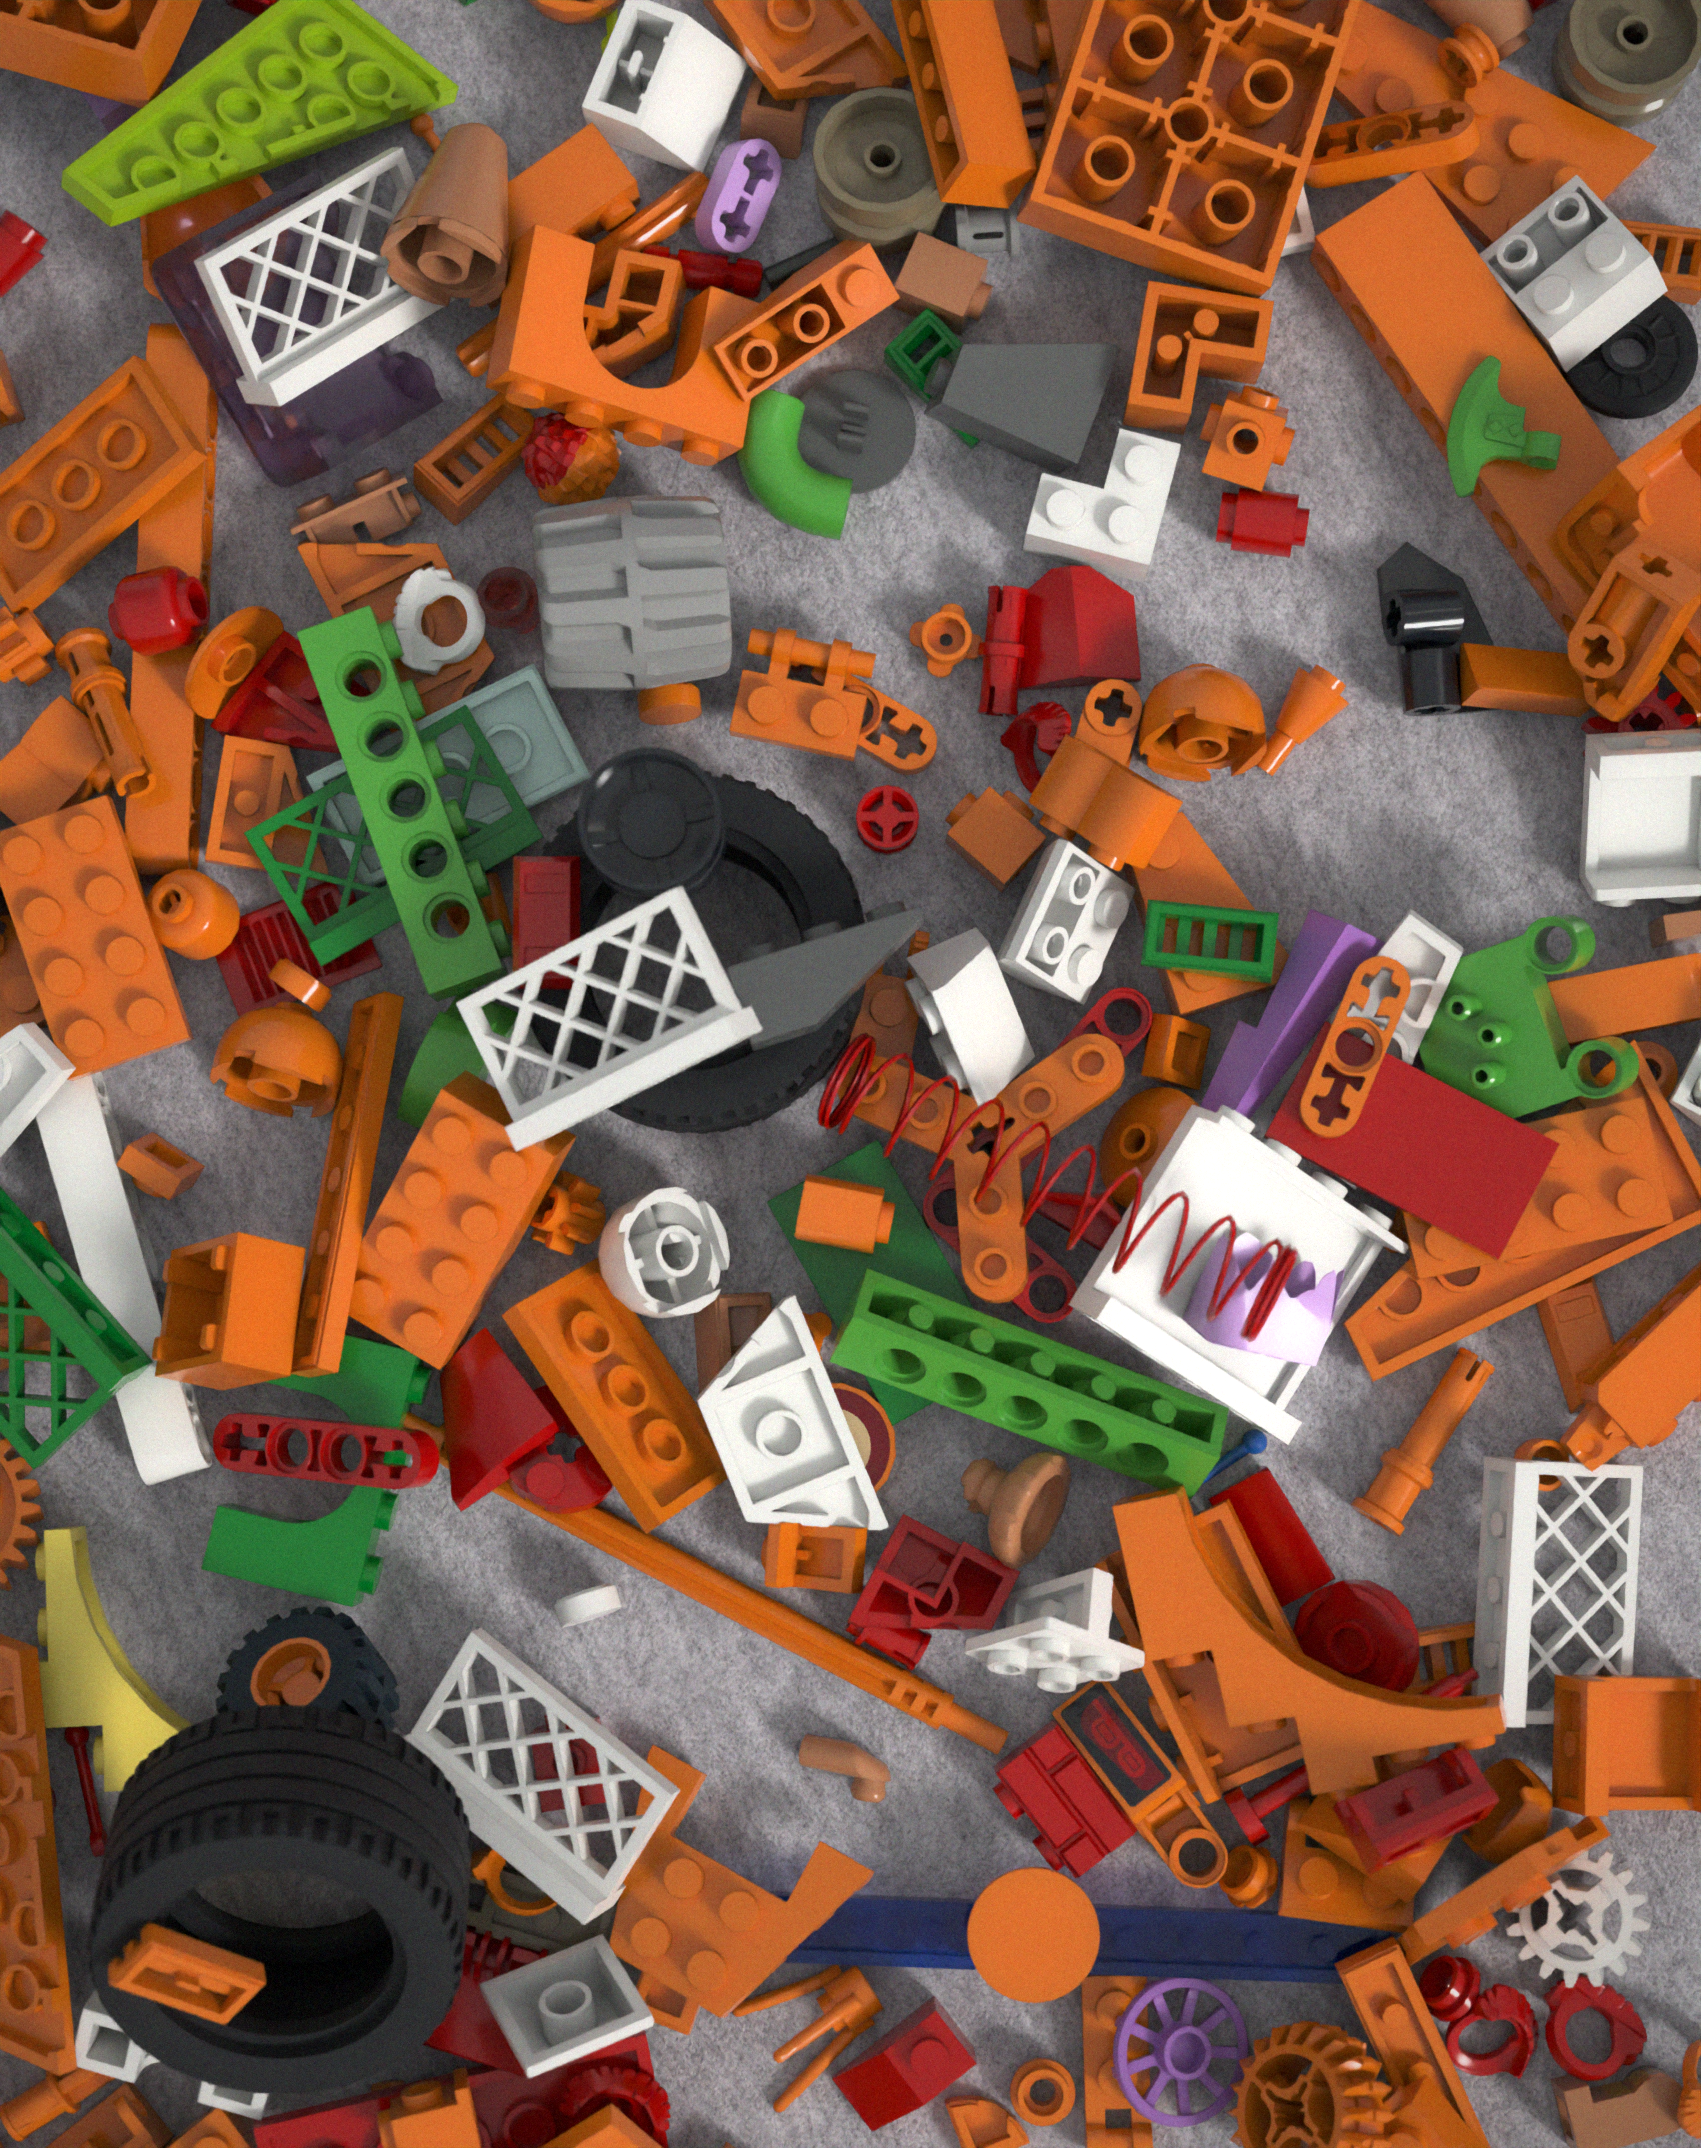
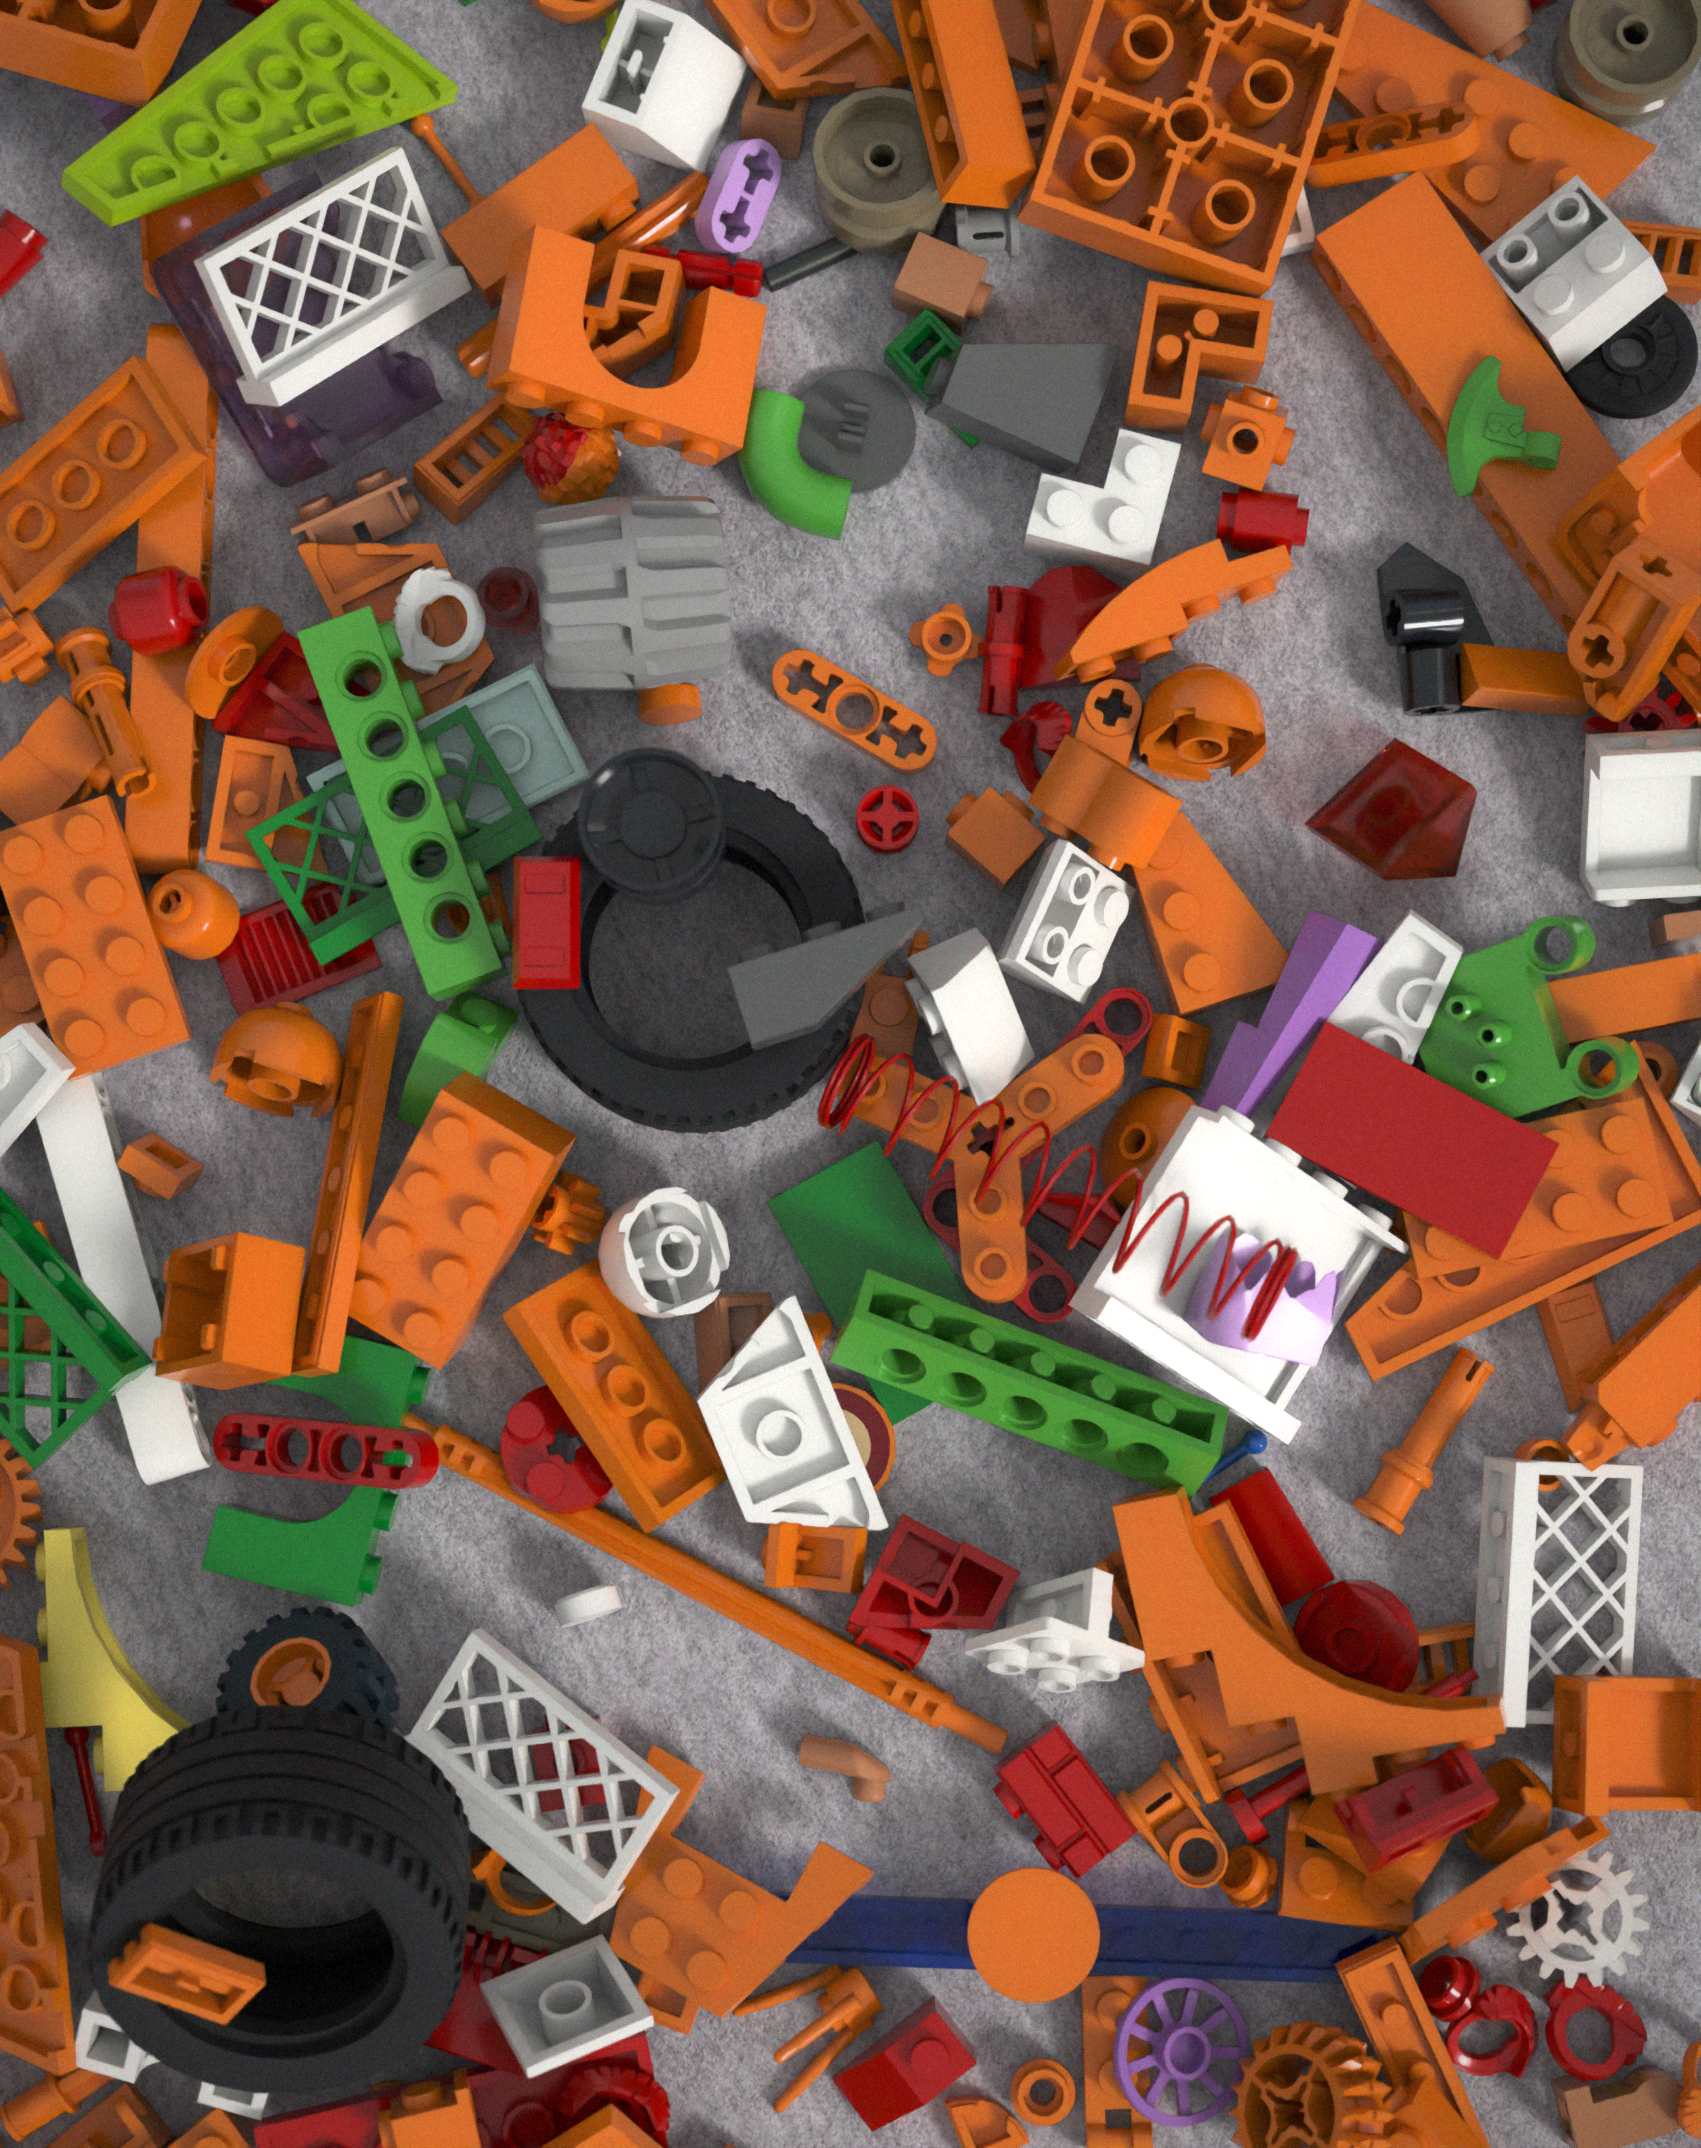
(300, 984): orange tile -> none
(455, 222): nougat cone -> none
(487, 1418): red slope -> none
(631, 1071): white fence -> none
(801, 713): orange plate -> none
(805, 316): orange slope -> none
(843, 1214): orange brick -> none
(1019, 1503): nougat hair -> none
(1119, 1749): slope -> none
(1162, 603): none -> orange slope
(1212, 916): green slope -> none
(1307, 707): orange cone -> none
(1388, 1008): orange beam -> none
(1399, 816): none -> clear red slope
(1468, 55): orange bush -> none

